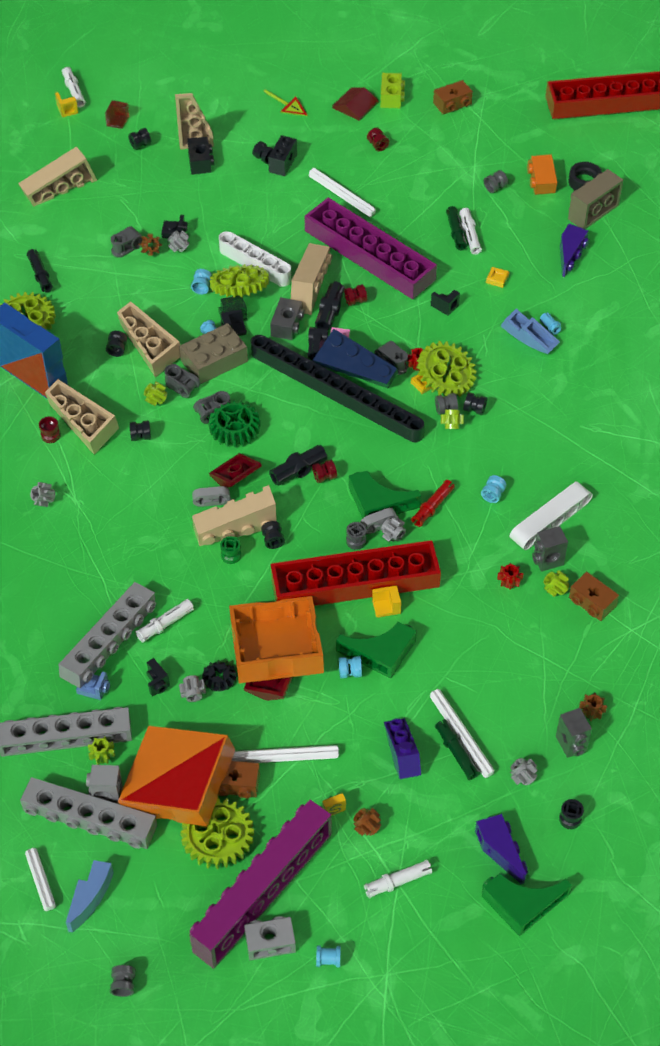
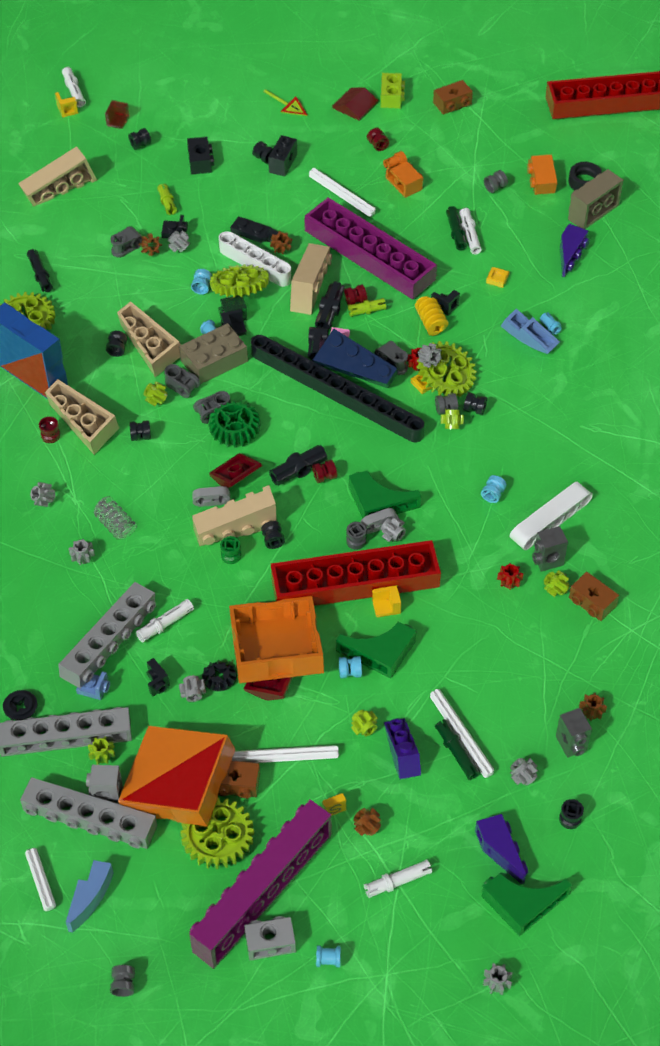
(17, 698): none -> black gear
(81, 551): none -> light grey gear
(114, 518): none -> clear piece
(167, 199): none -> lime pin
(191, 120): tan wedge -> none
(252, 230): none -> black hinge
(281, 242): none -> dark orange gear
(286, 318): flat silver brick -> none
(364, 722): none -> lime gear
(366, 307): none -> lime pin
(402, 174): none -> orange hinge
(428, 508): red pin -> none
(429, 355): none -> light grey gear
(431, 315): none -> yellow piece
(501, 974): none -> light grey gear

